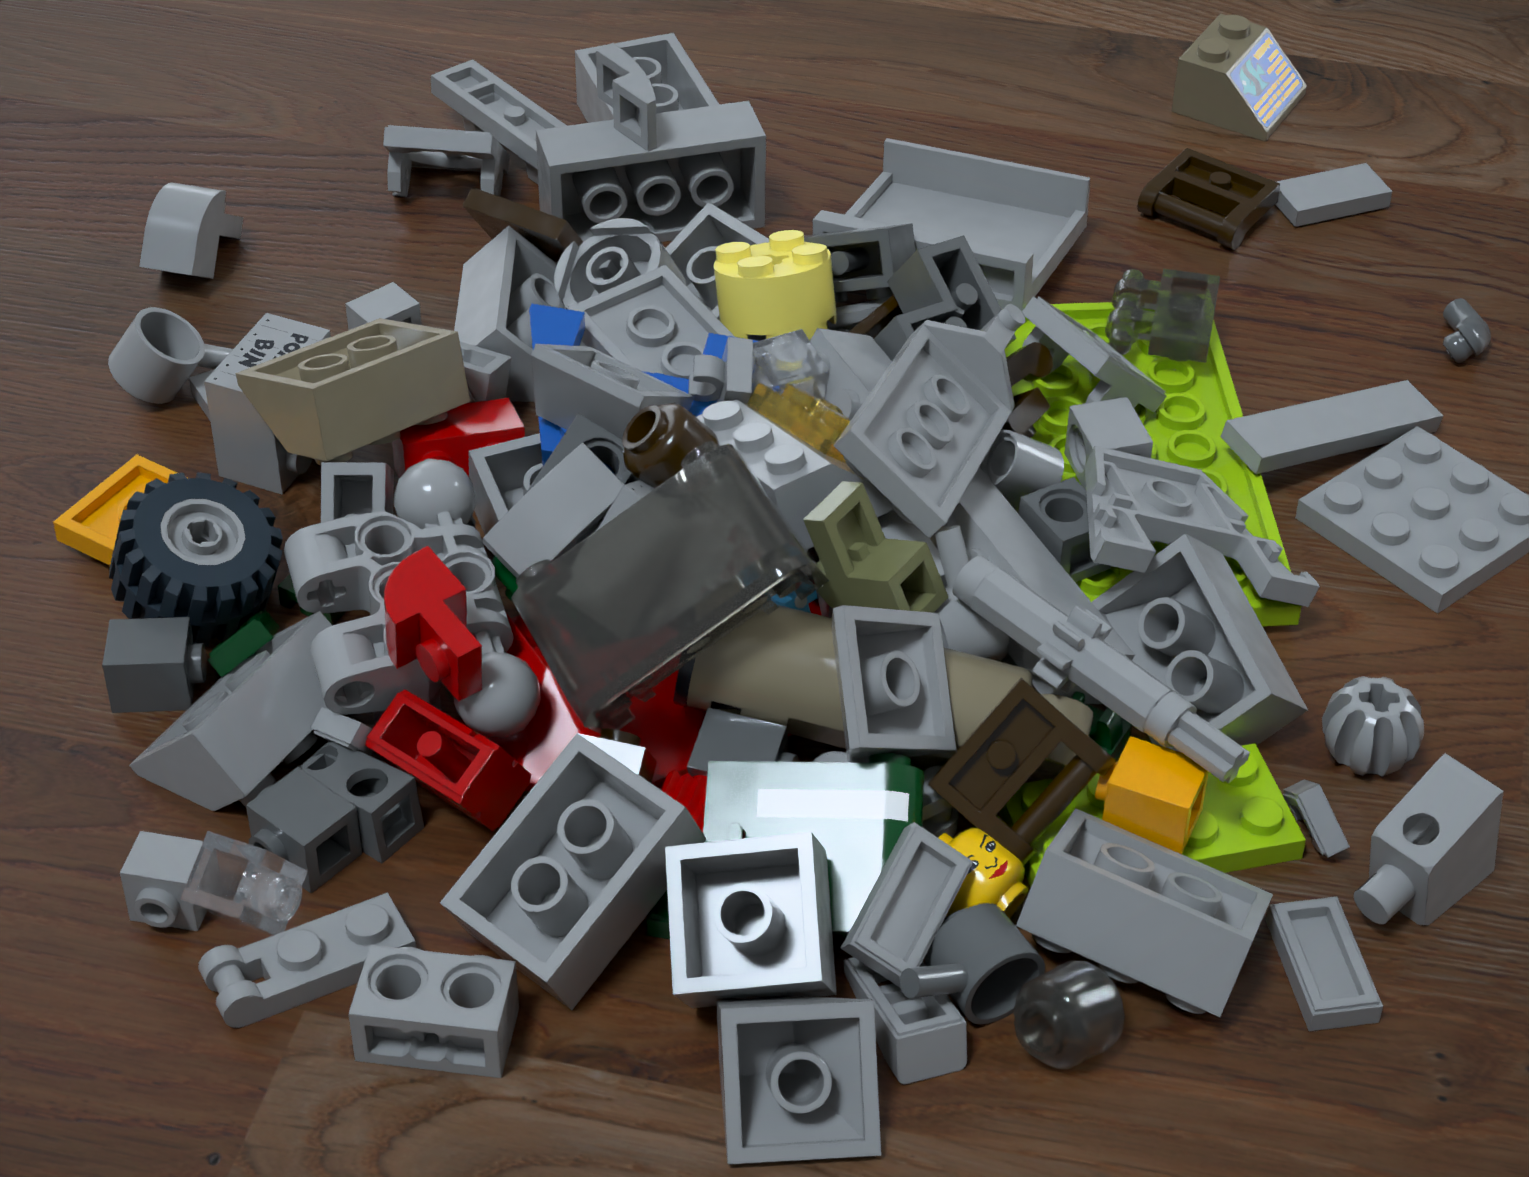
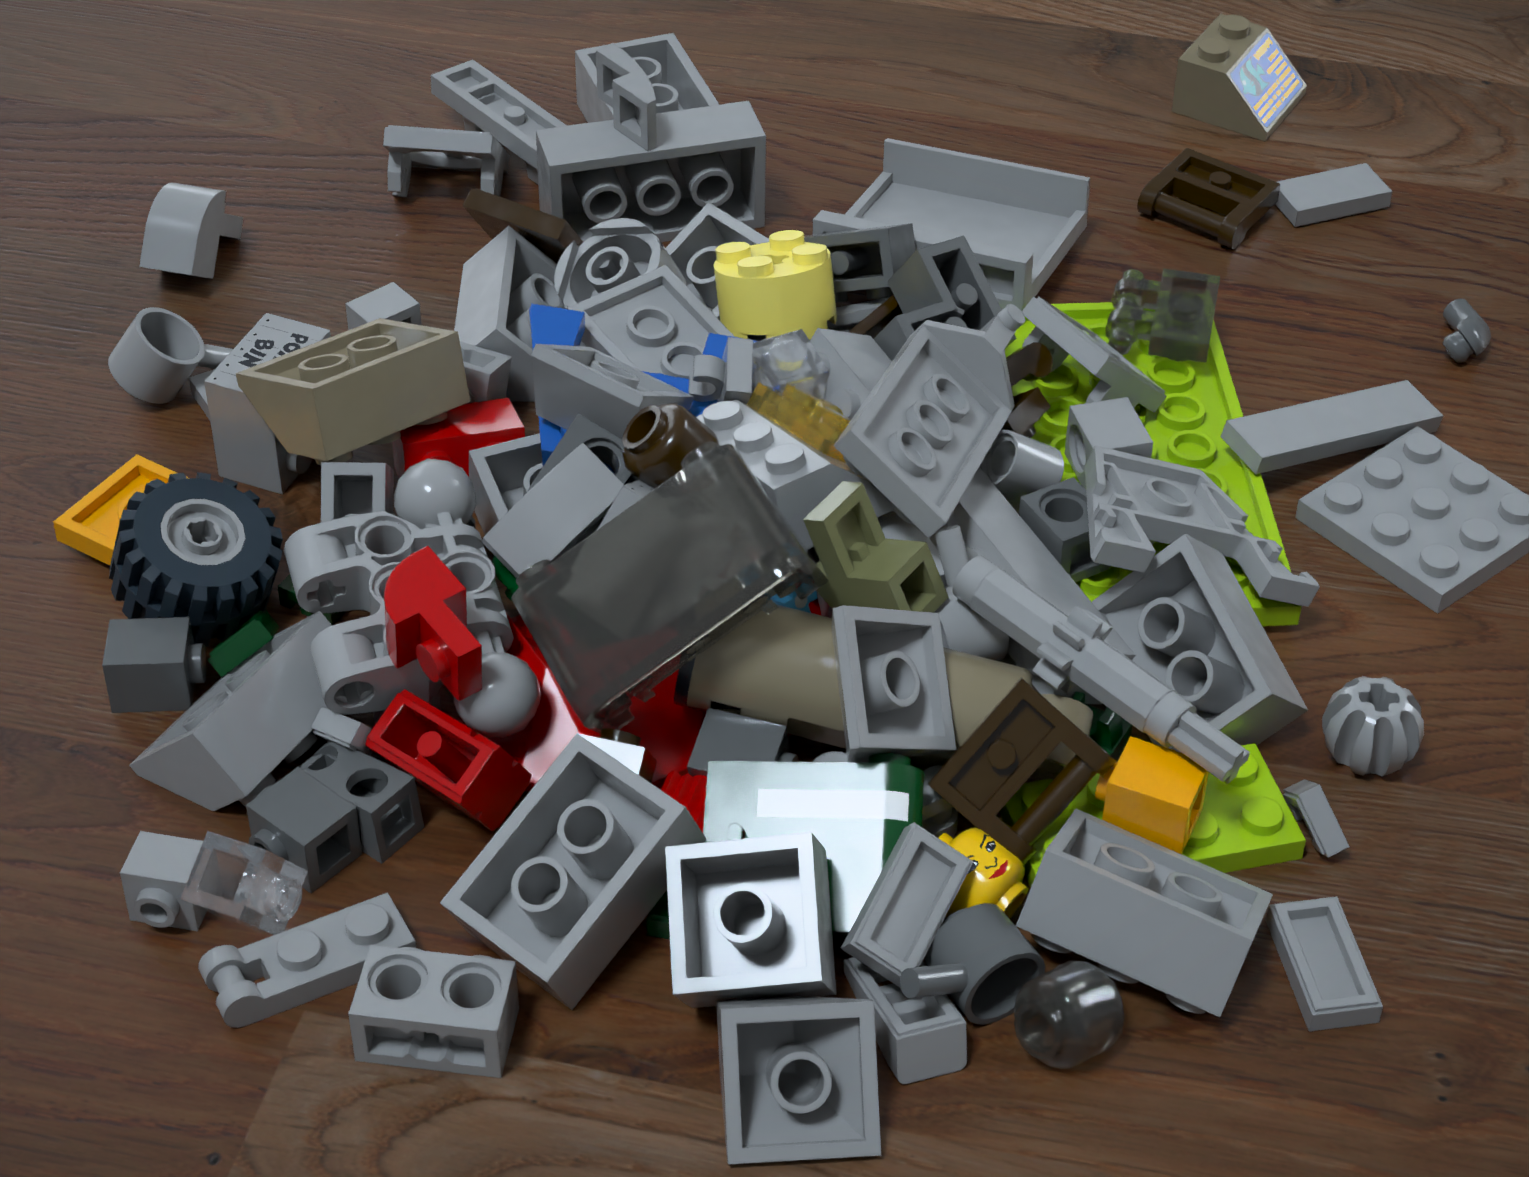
(1432, 845): light grey torso -> none

